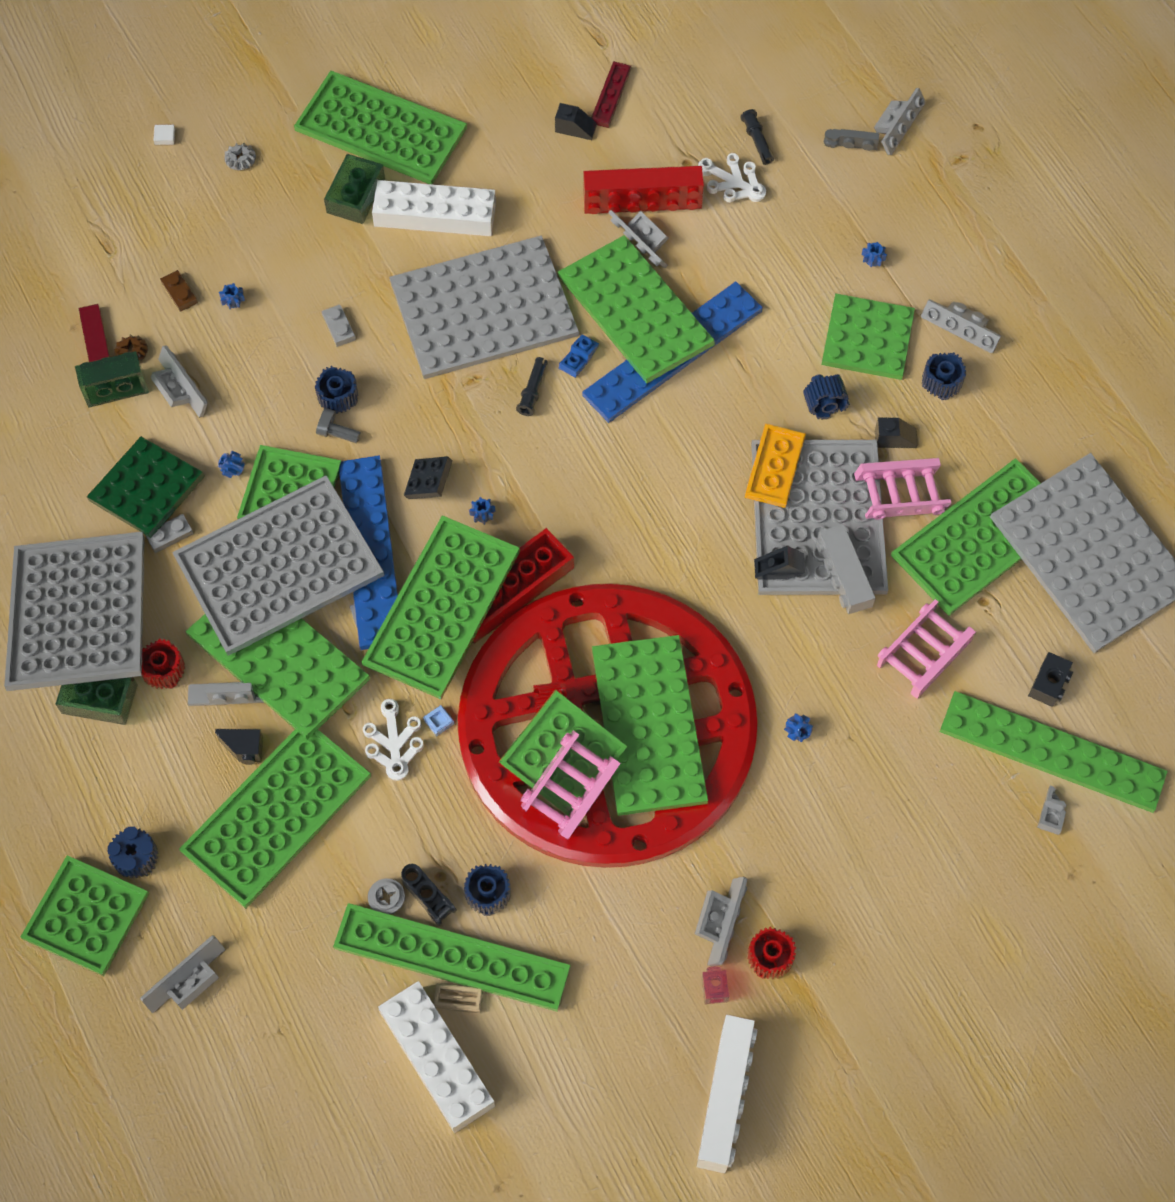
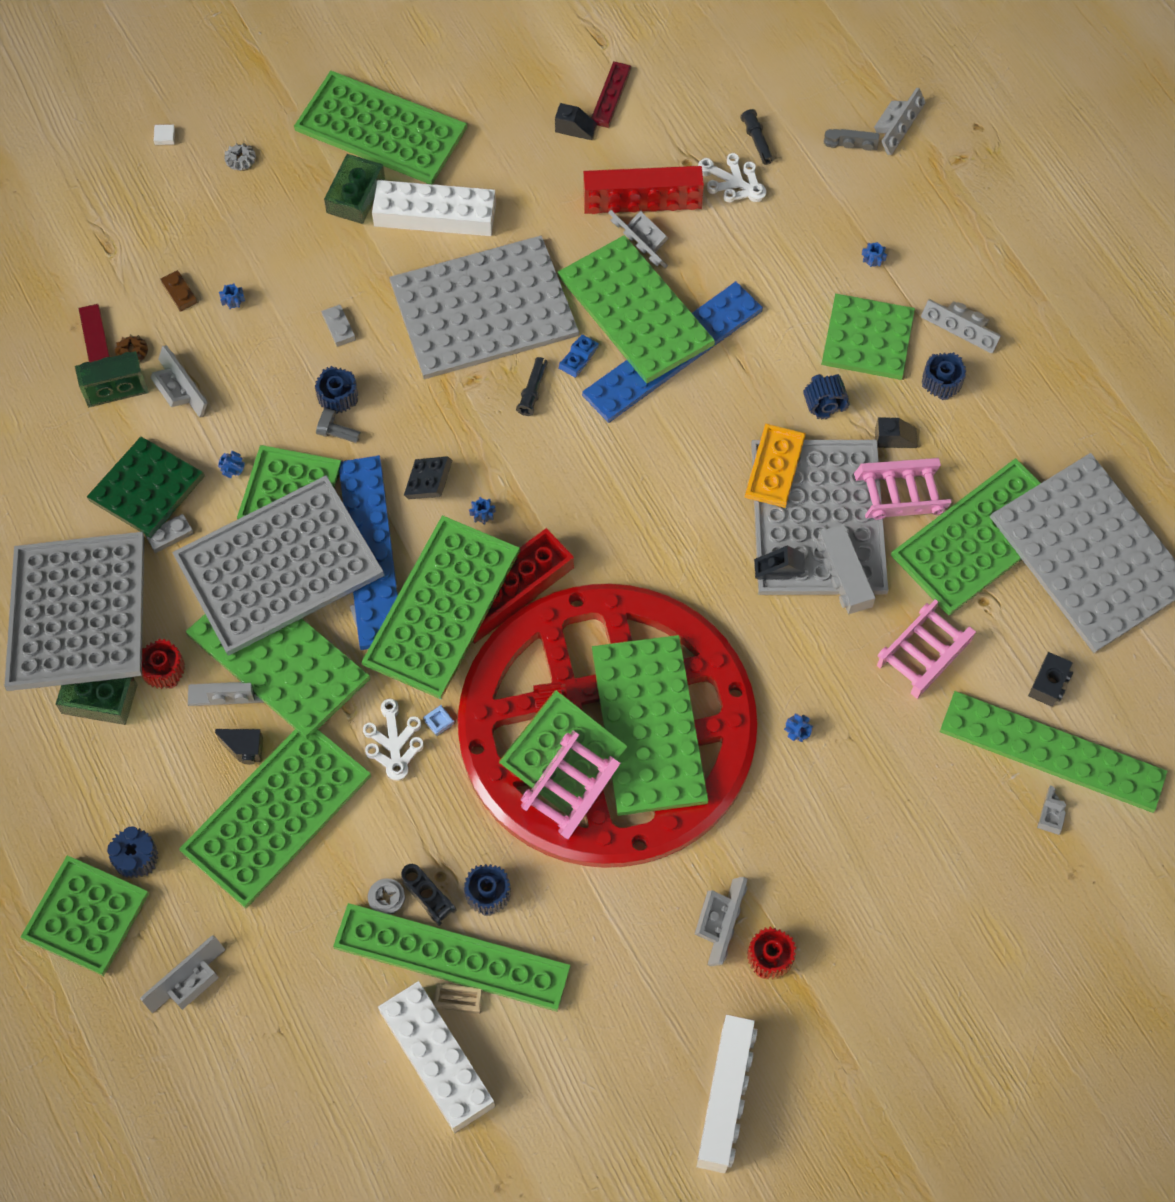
(712, 993): clear pink brick -> none

